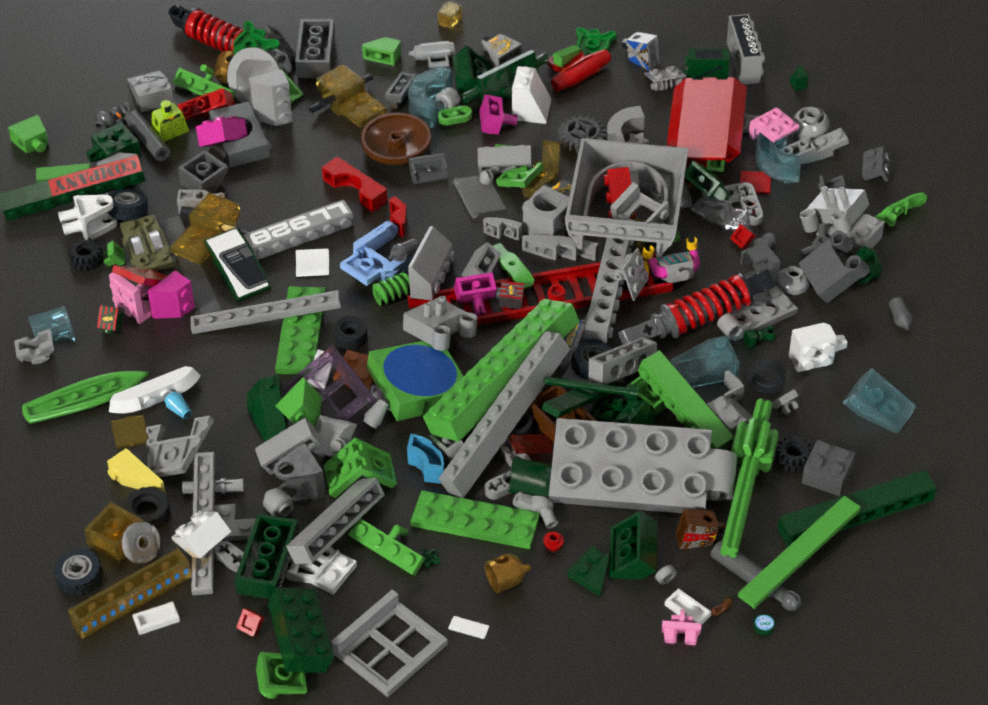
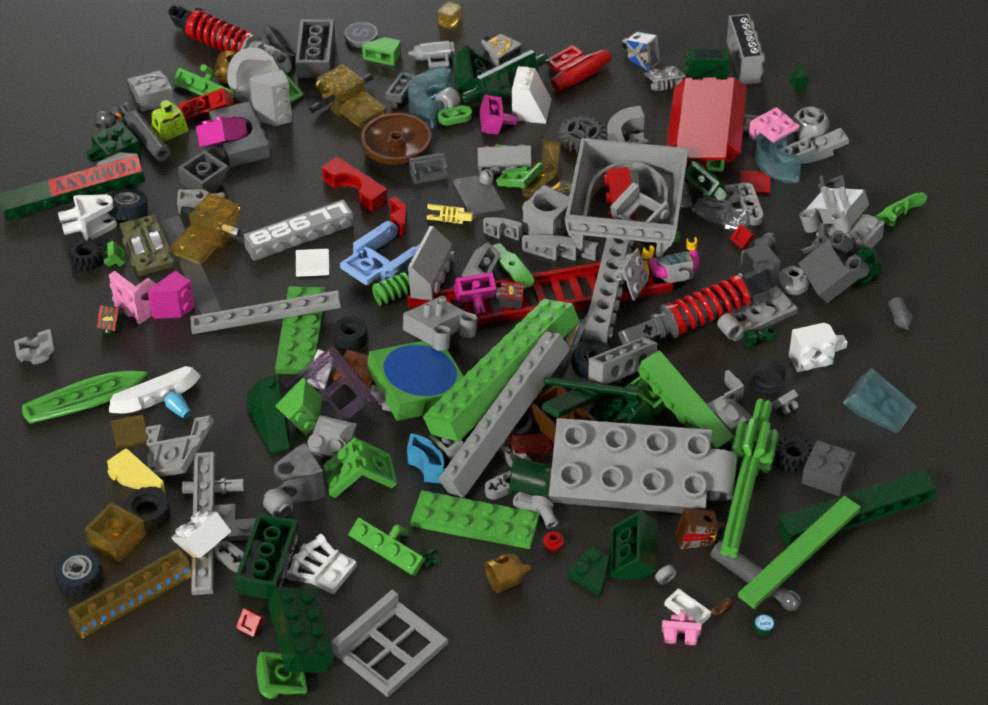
(29, 135): bright green torso -> none
(47, 173): bright green tile -> none
(54, 319): clear light blue slope -> none
(131, 546): light grey tile -> none
(139, 275): red tile -> none
(156, 618): white tile -> none
(237, 264): slope -> none
(253, 38): green tile -> none
(280, 445): light grey brick -> none
(335, 521): light grey brick -> none
(360, 33): none -> tile
(376, 413): light grey cone -> none
(402, 251): piece -> none
(449, 214): none -> light yellow hinge
(468, 627): white sticker -> none
(556, 292): red plate -> none
(565, 55): bright green piece -> none
(593, 40): green tile -> none
(707, 362): clear light blue slope -> none
(876, 163): dark grey bracket -> none

